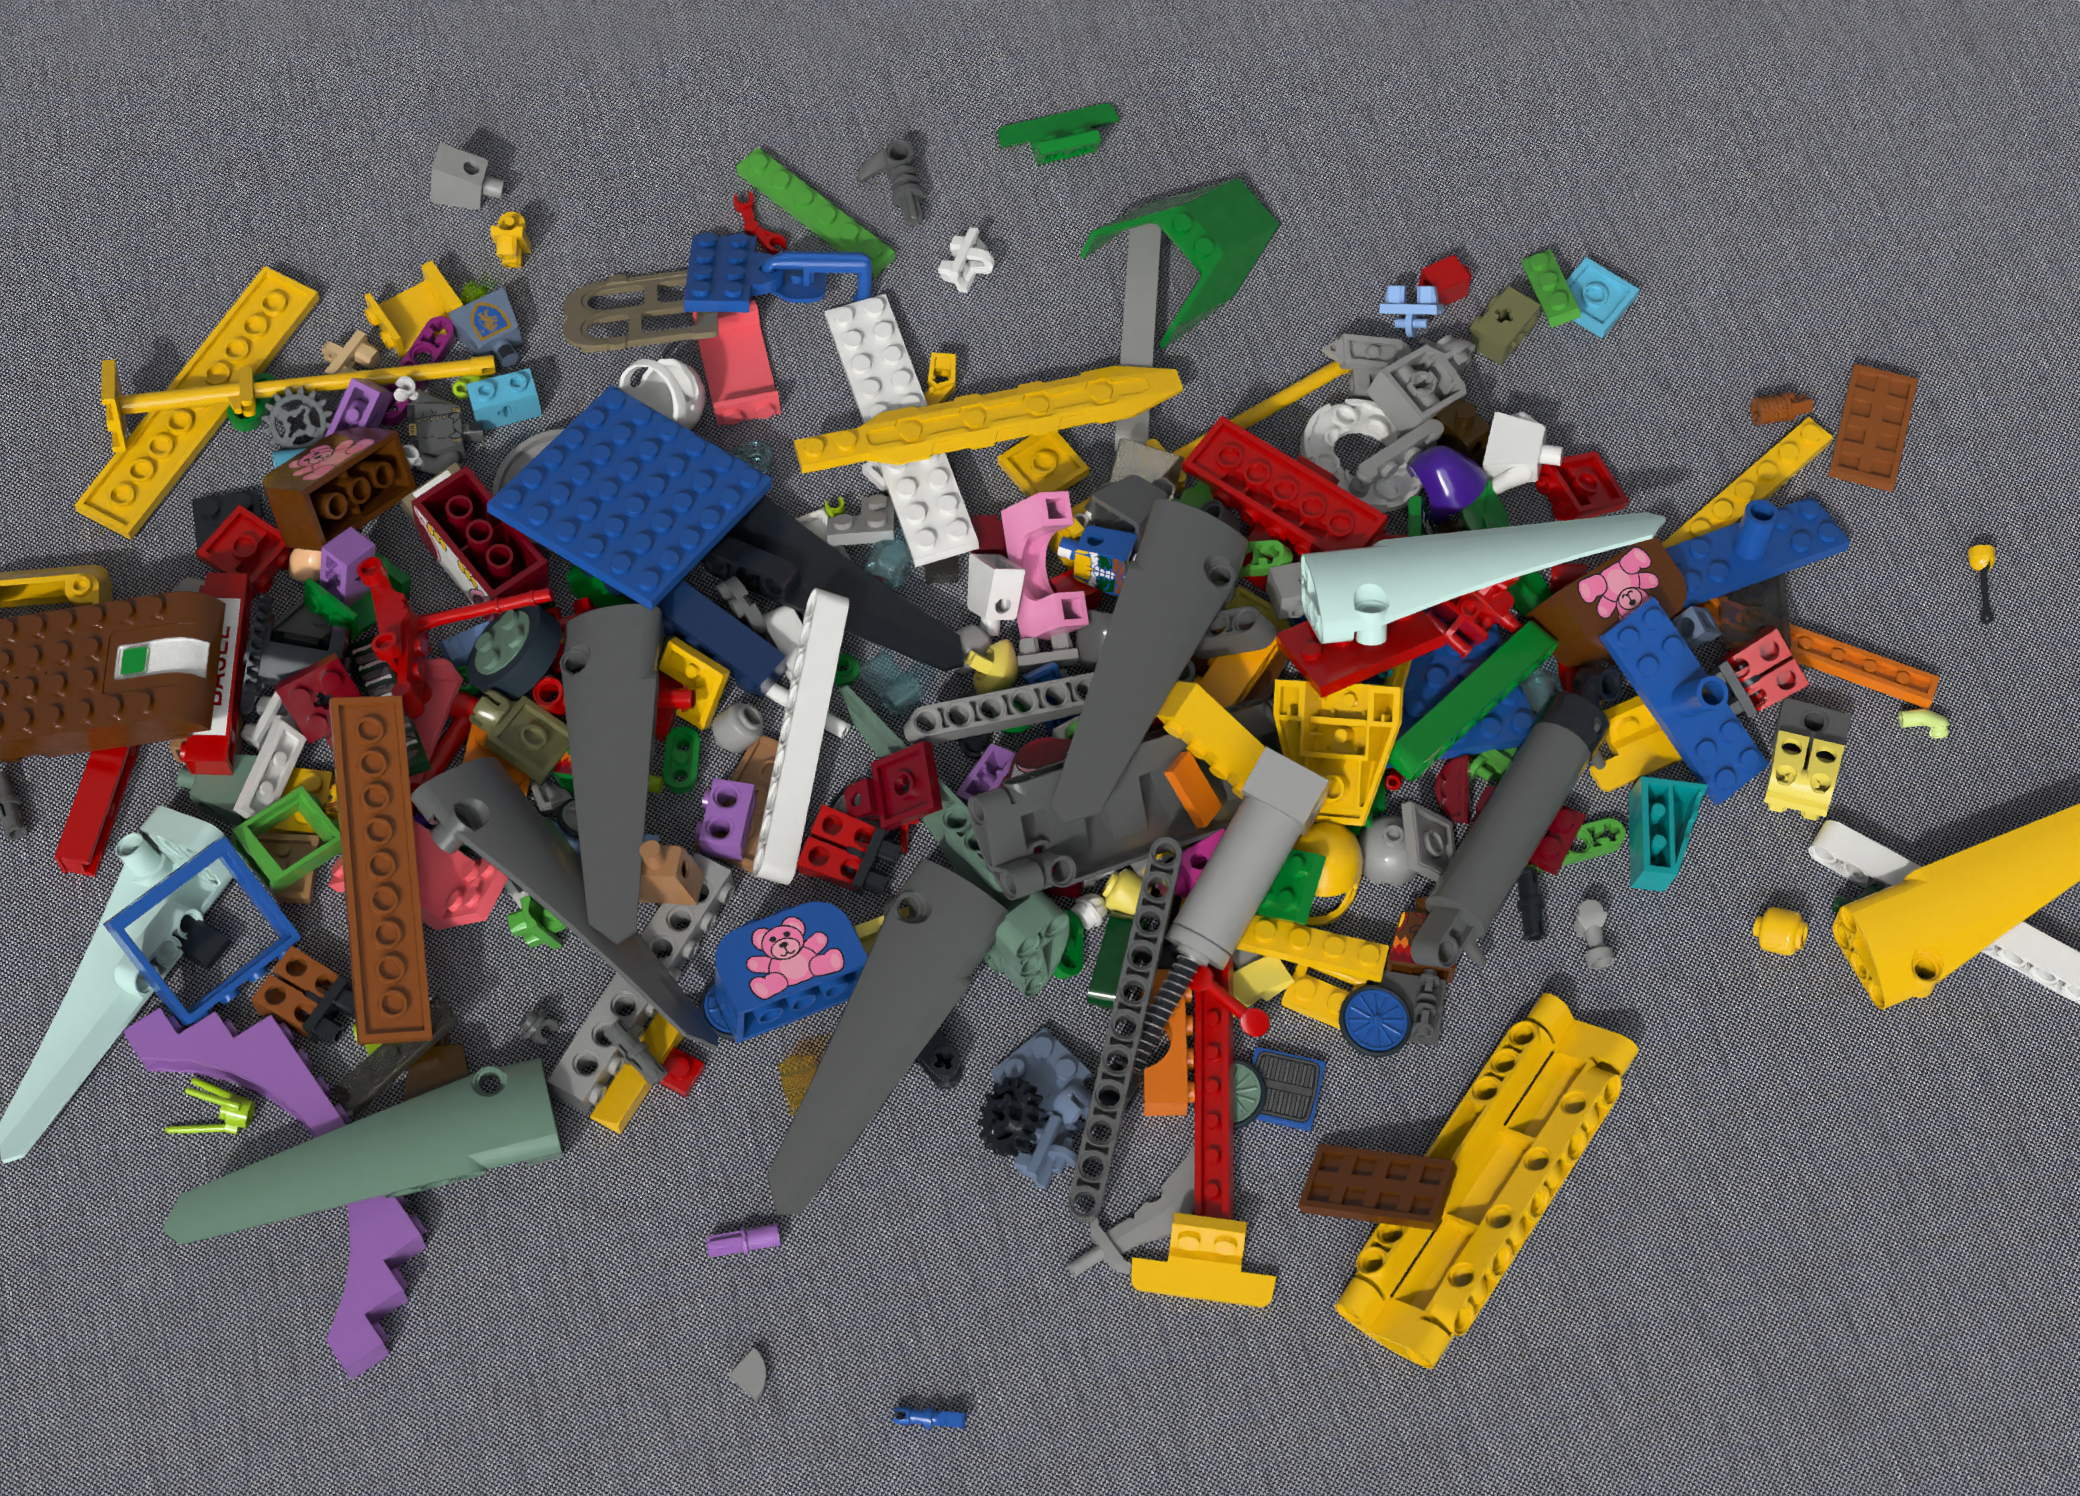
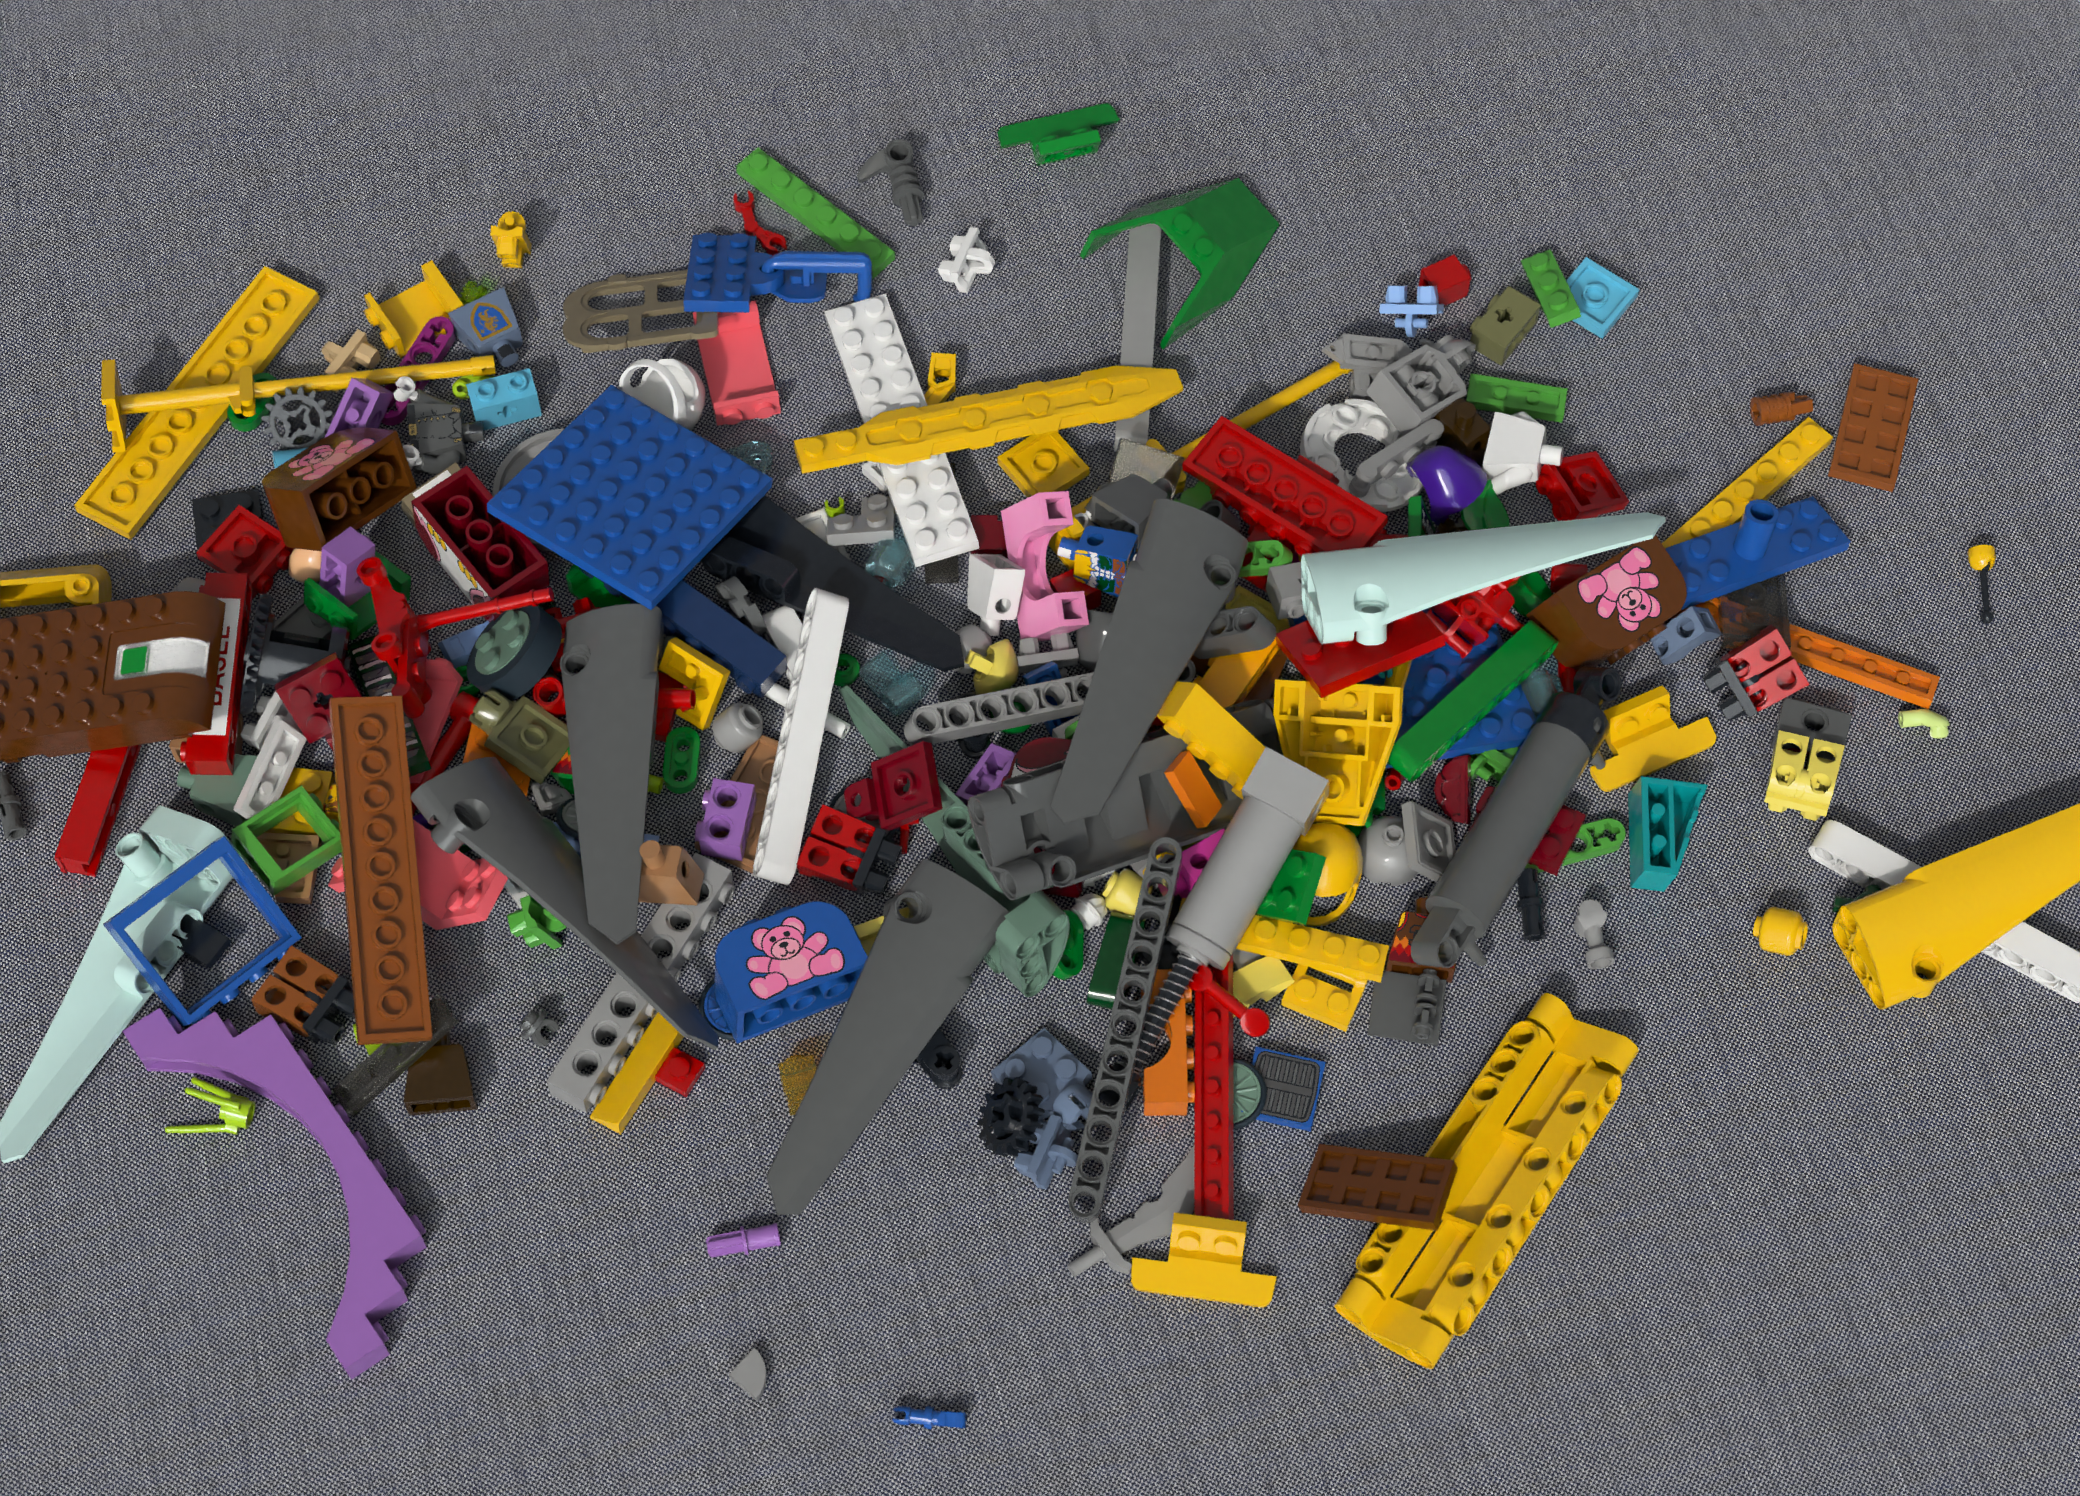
(390, 1154): sand green panel -> none
(462, 179): light grey torso -> none
(636, 1053): dark grey pin -> none
(1375, 1021): blue wheel -> none
(1517, 396): none -> bright green plate
(1684, 700): blue plate -> none

